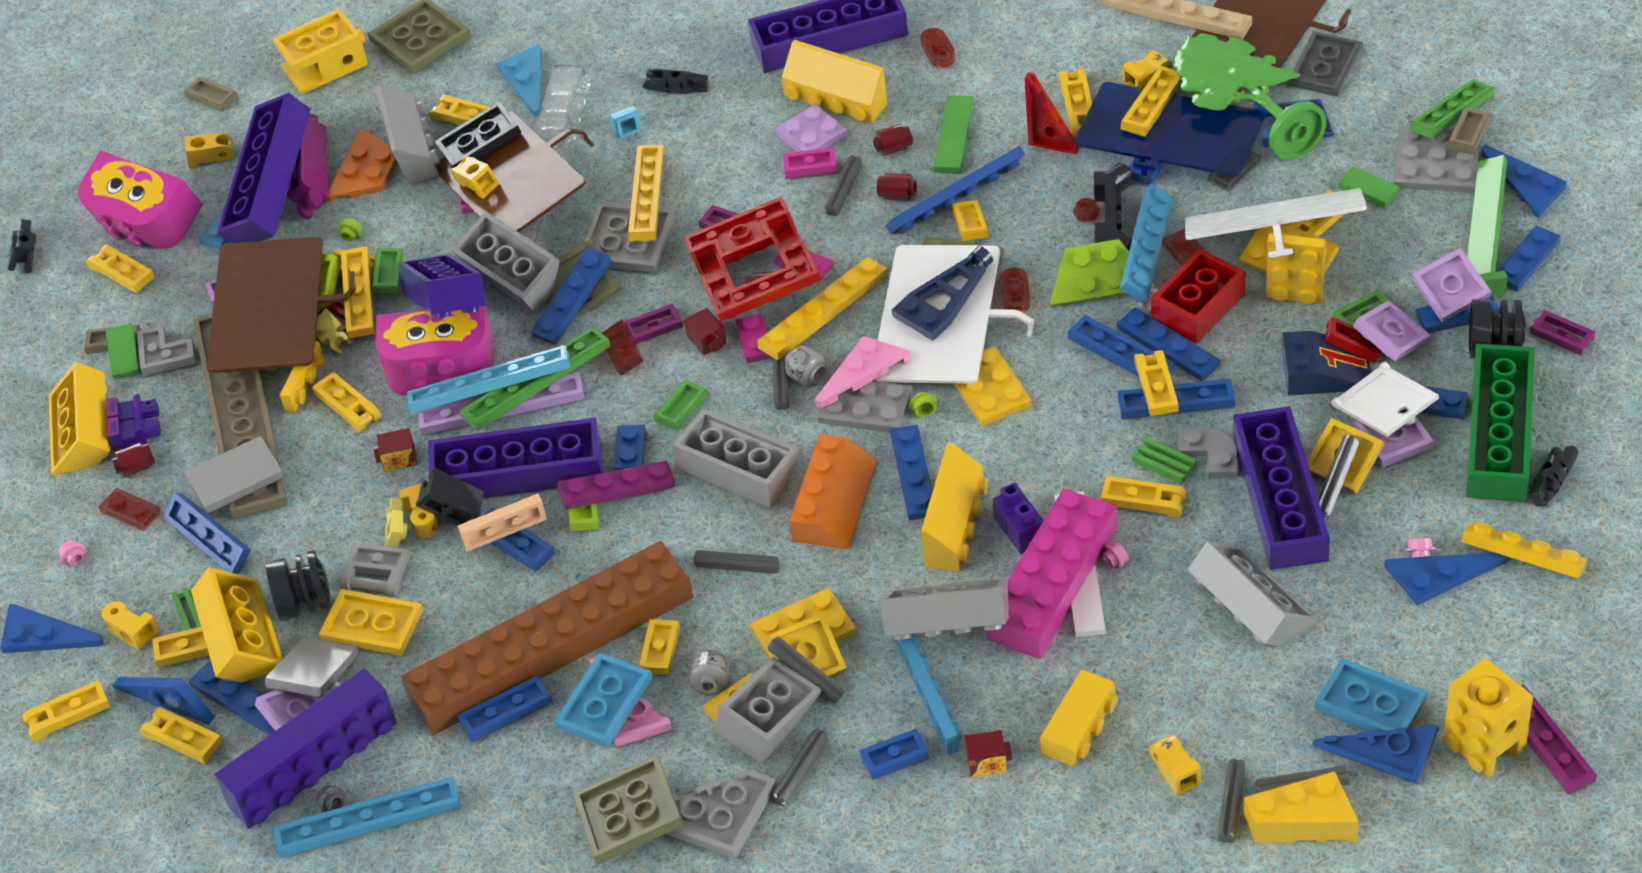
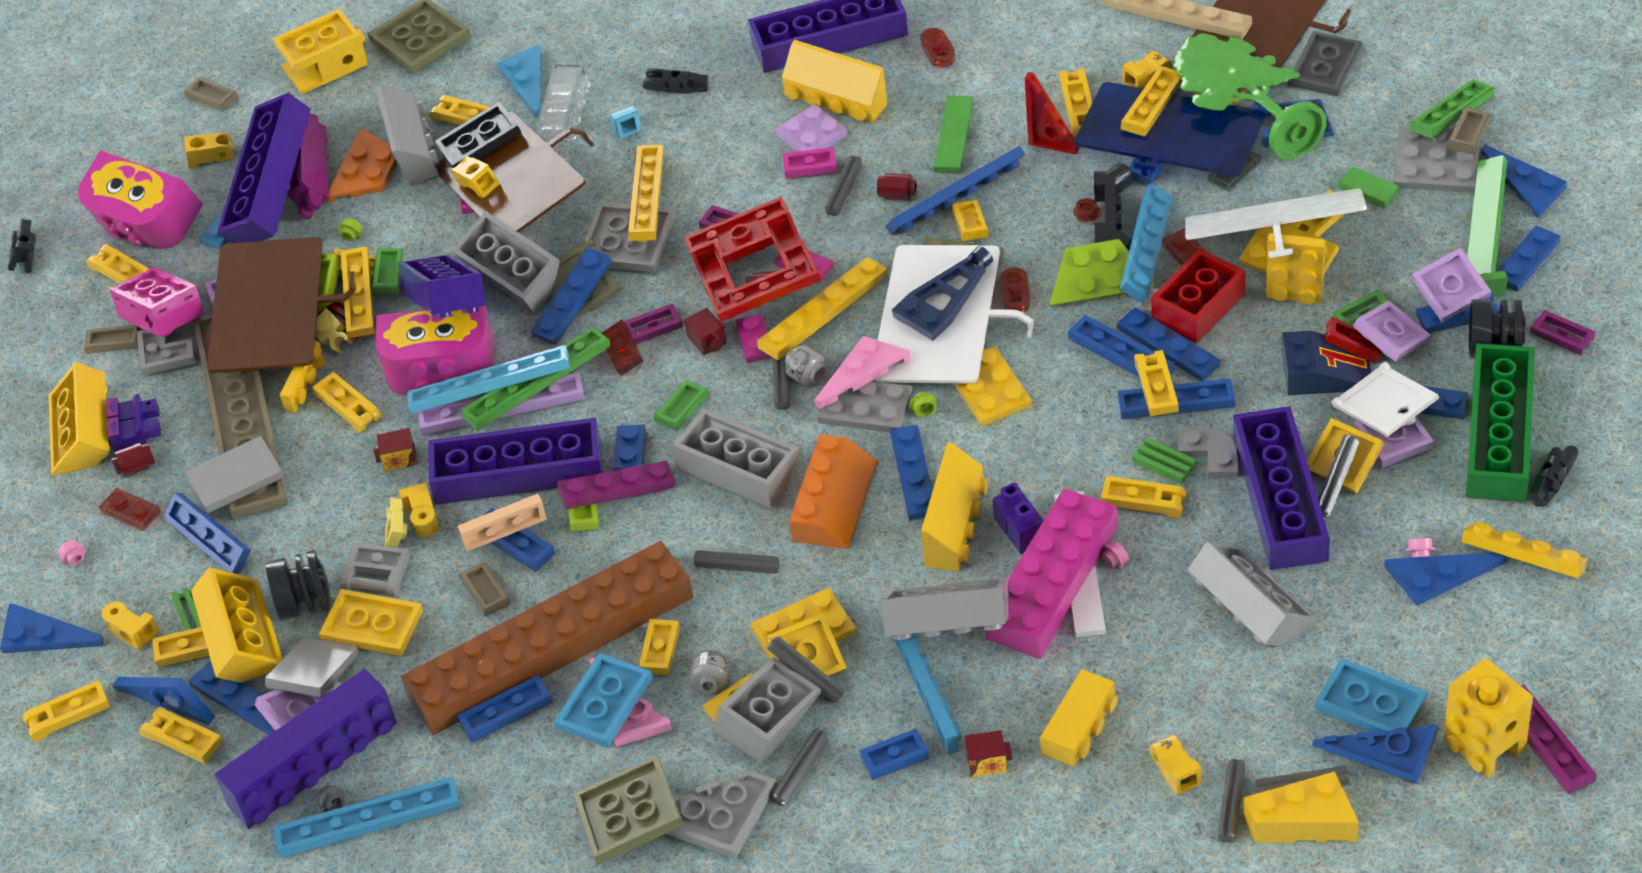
(123, 351): bright green tile -> none
(157, 301): none -> dark pink piece
(449, 498): black hinge -> none
(484, 589): none -> dark tan tile
(892, 139): dark red brick -> none

